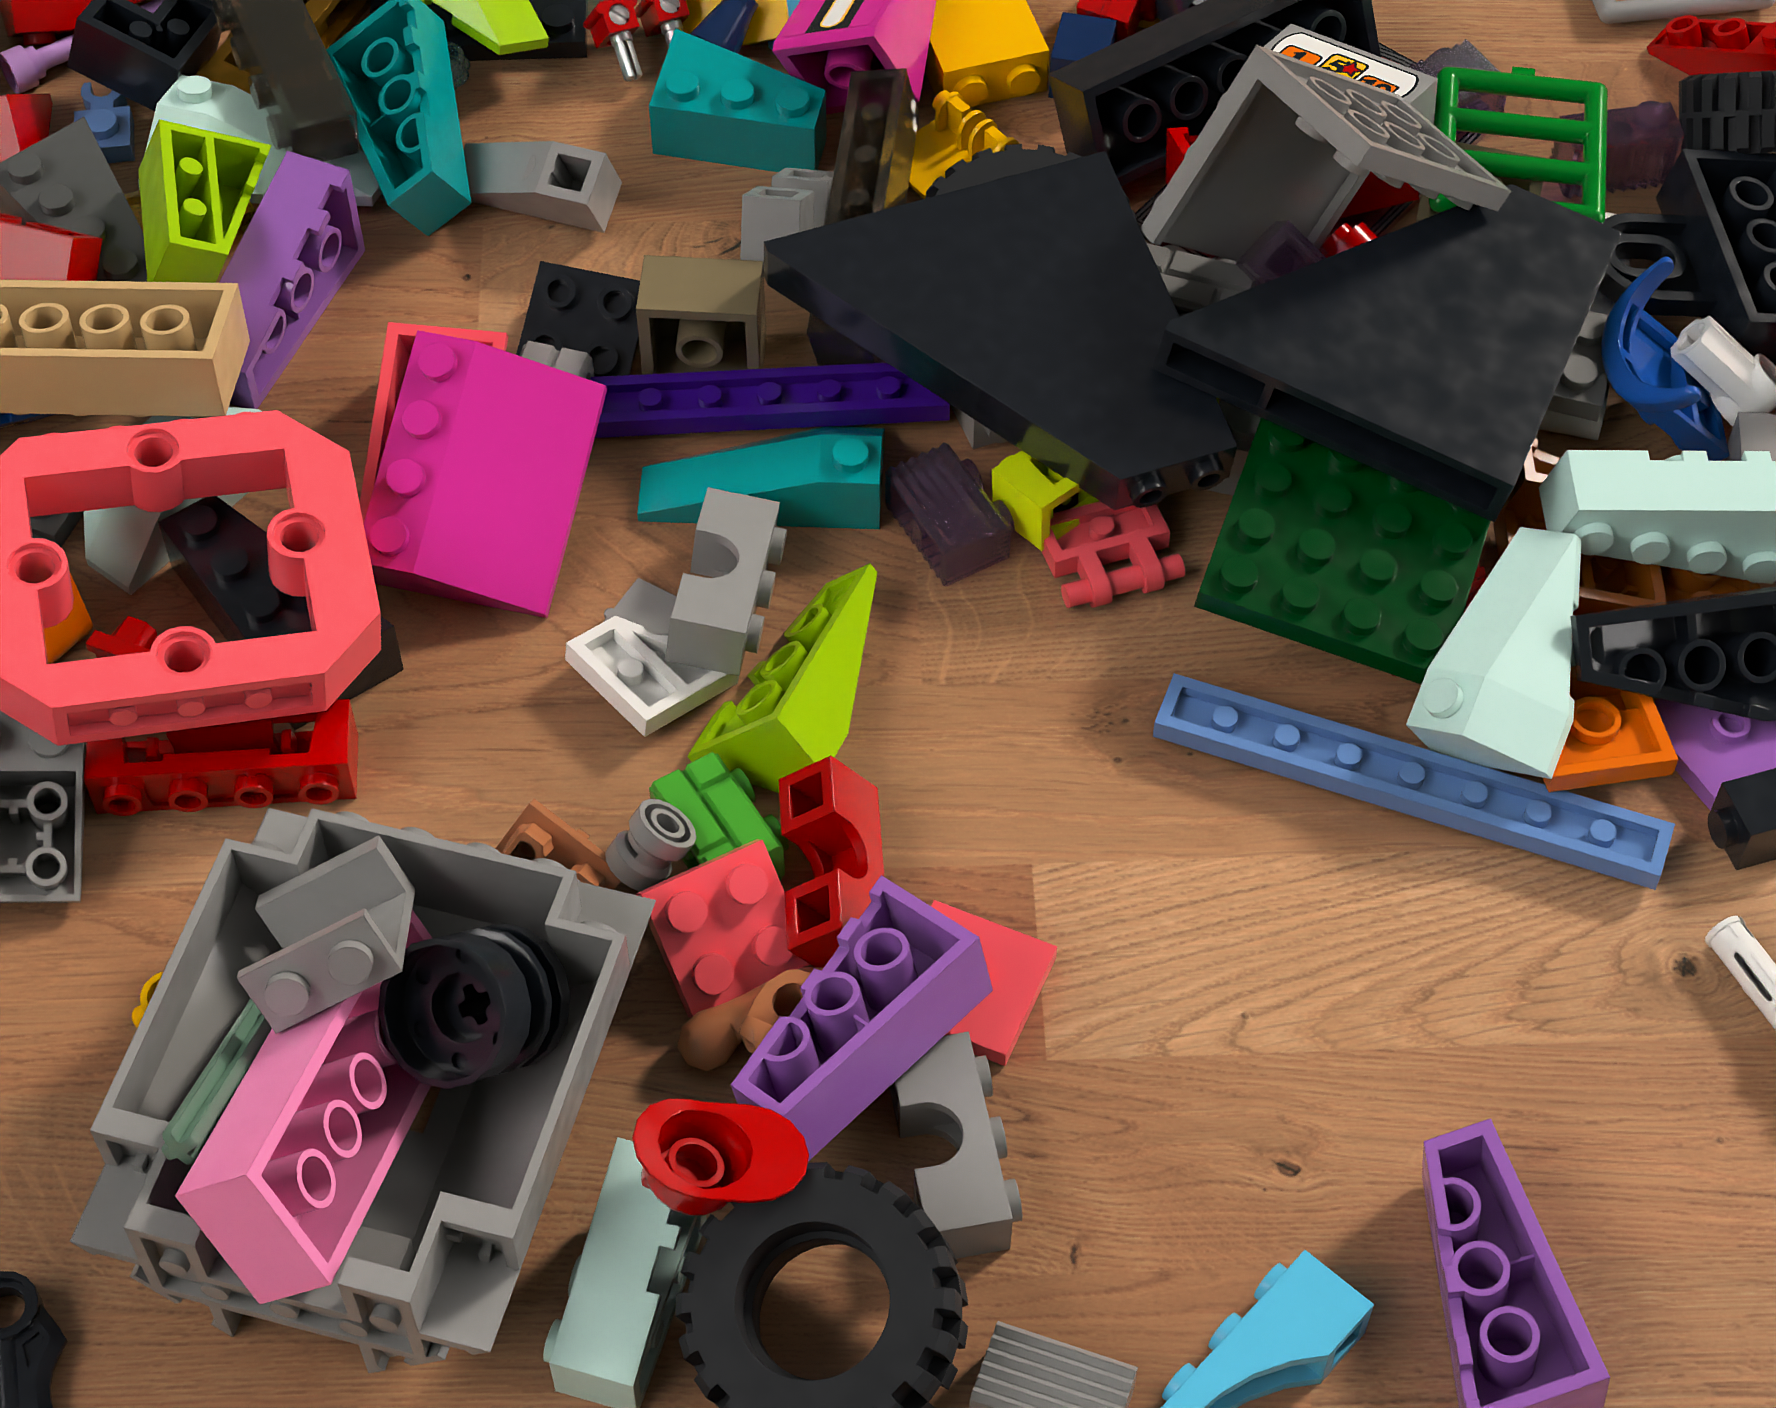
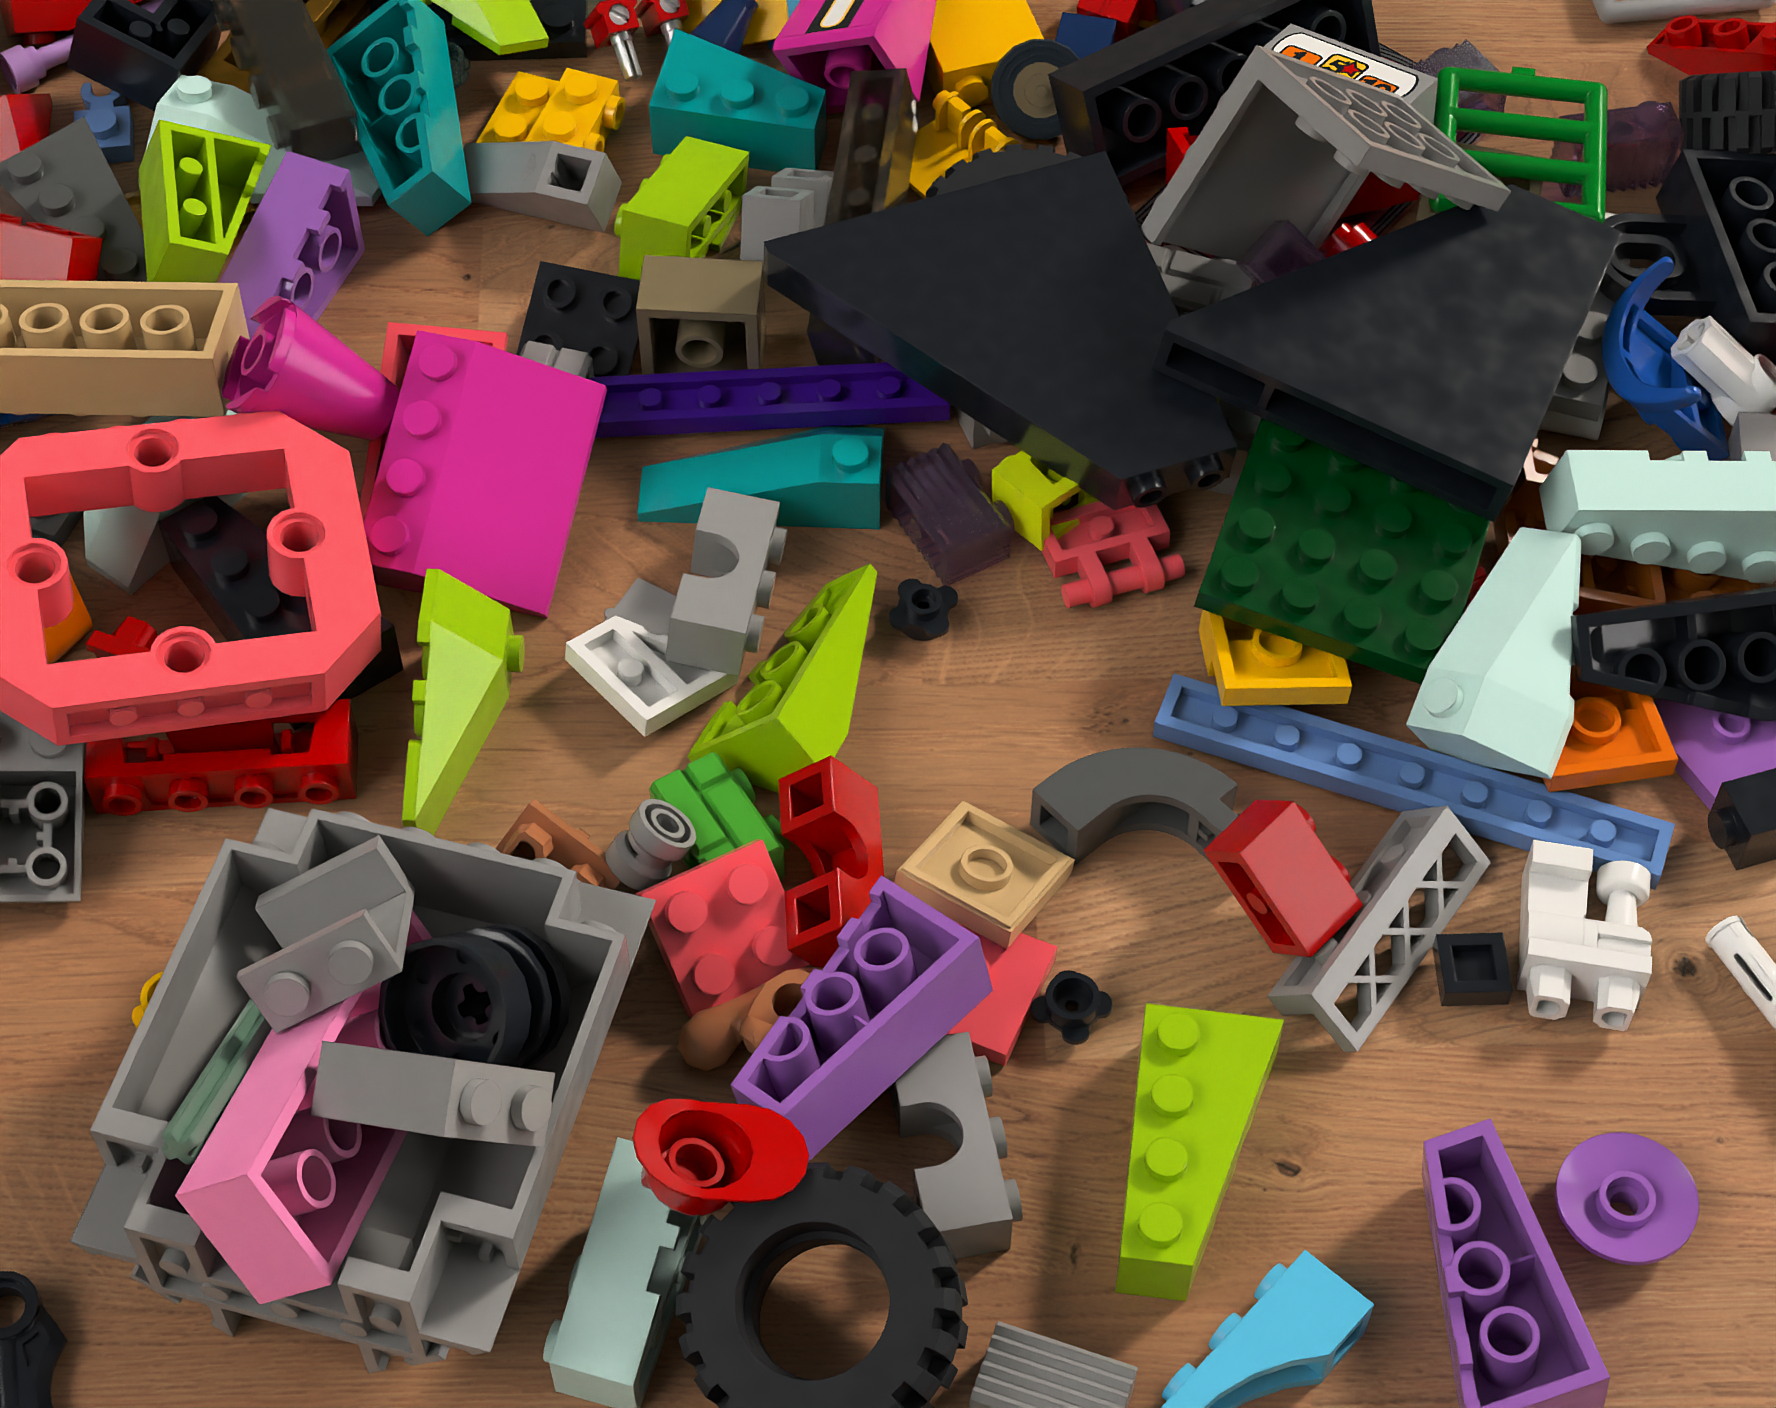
(307, 375): none -> dark pink cone
(433, 1094): none -> light grey brick
(463, 690): none -> lime wedge
(569, 111): none -> yellow plate
(683, 205): none -> lime wedge
(918, 622): none -> black plate
(984, 874): none -> tan plate
(1023, 87): none -> black wheel
(1076, 989): none -> black plate
(1132, 792): none -> dark grey arch
(1189, 1122): none -> lime wedge
(1267, 668): none -> yellow plate
(1284, 877): none -> brick
(1384, 885): none -> light grey fence
(1472, 969): none -> black plate
(1578, 956): none -> white hips
(1630, 1172): none -> medium lavender dish

